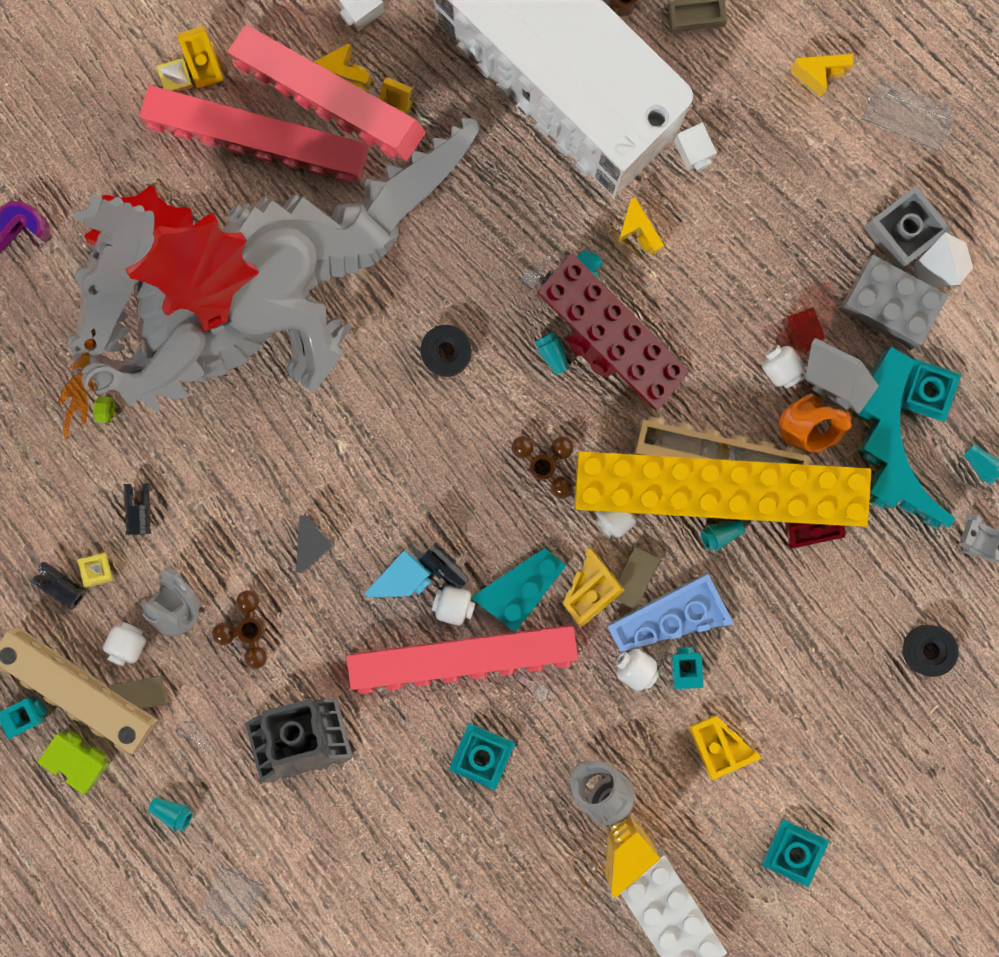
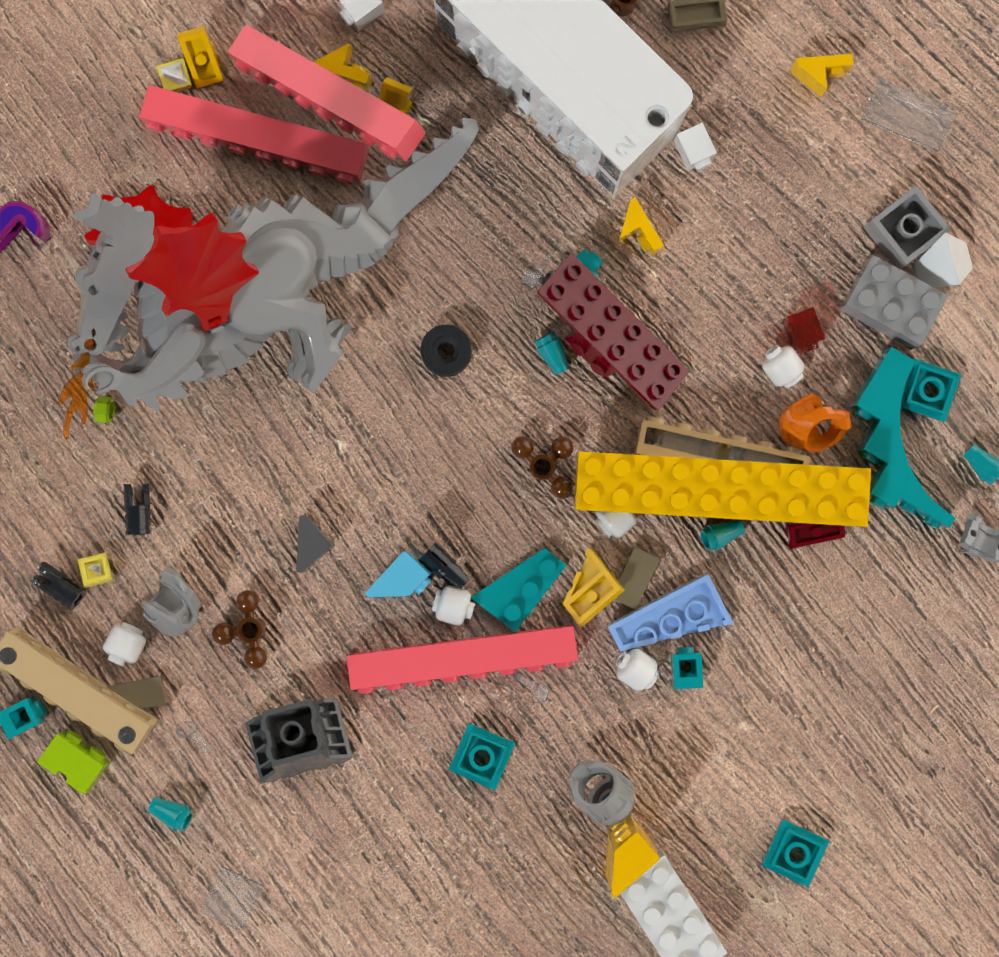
(720, 747): yellow wing -> none
(839, 377): light grey slope -> none
(946, 655): black tyre -> none

